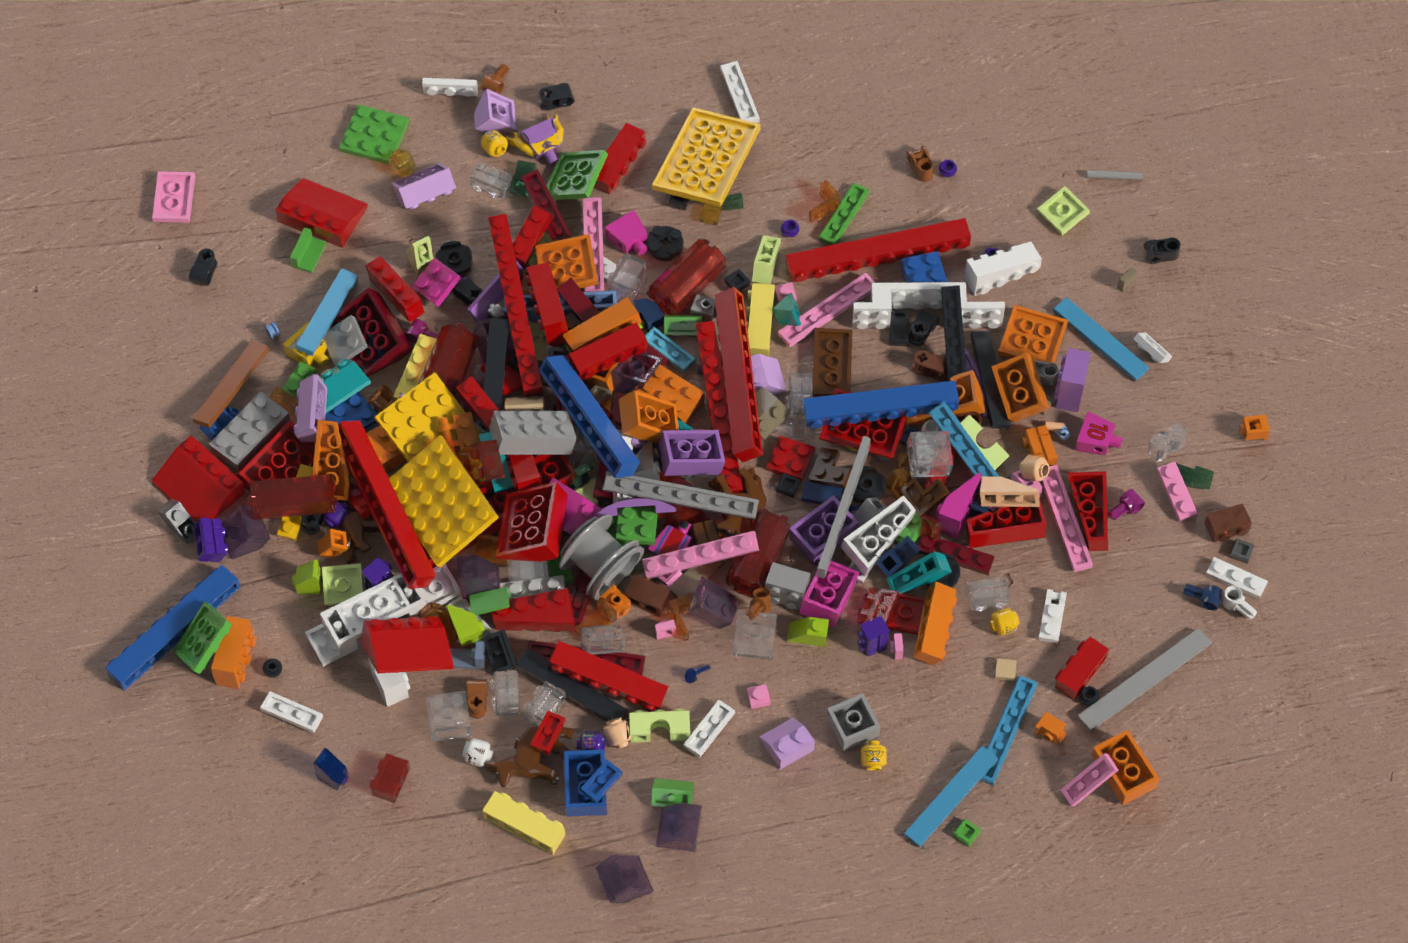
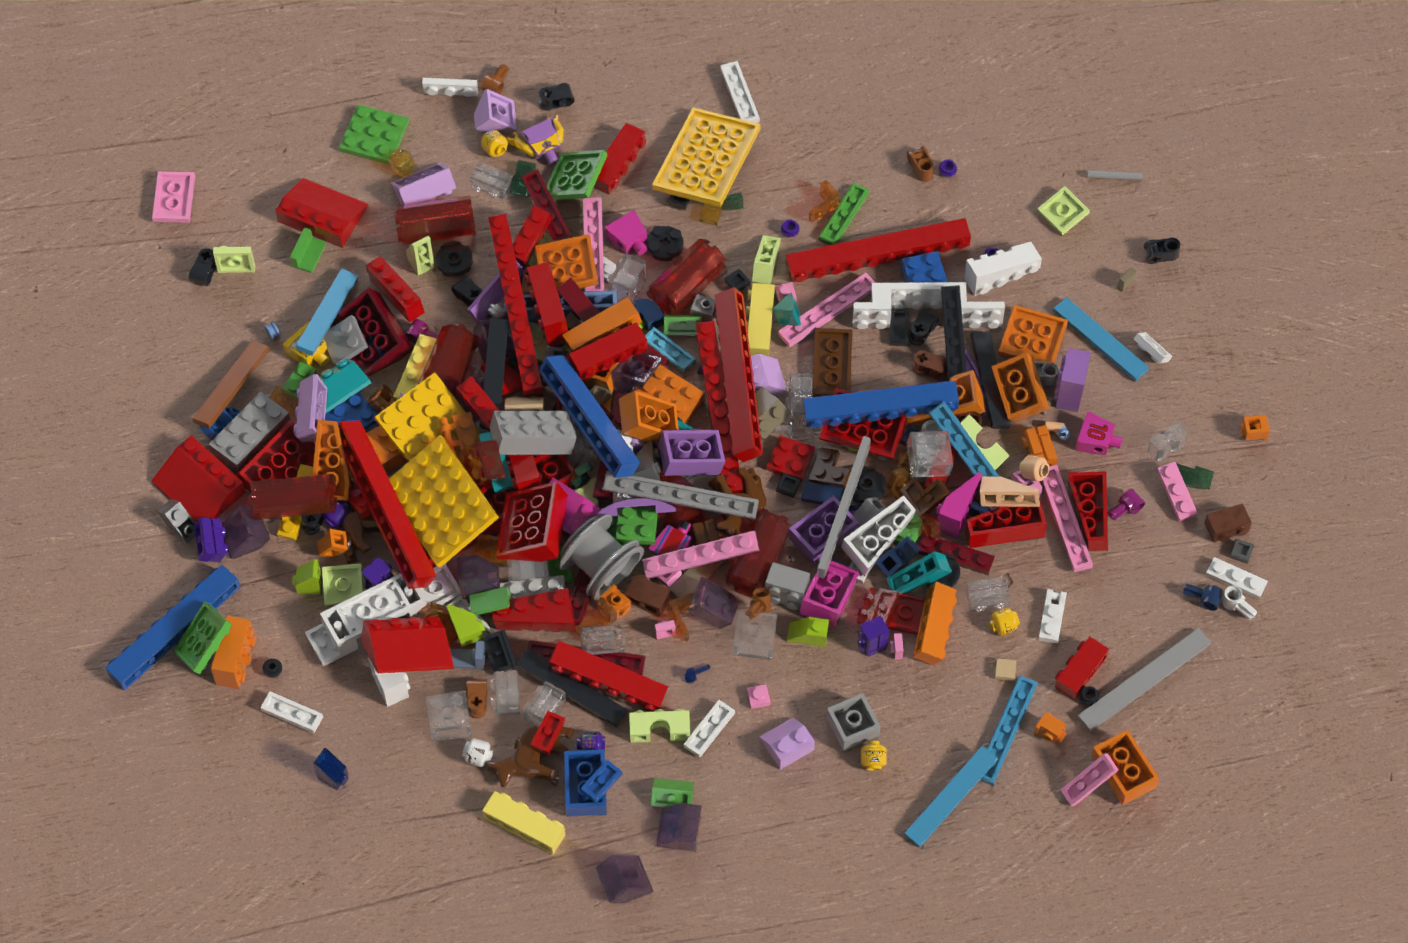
(234, 259): none -> yellowish green plate
(390, 777): clear red brick -> none
(435, 219): none -> clear red brick
(436, 282): dark pink plate -> none
(617, 732): light nougat head -> none
(966, 832): bright green tile -> none

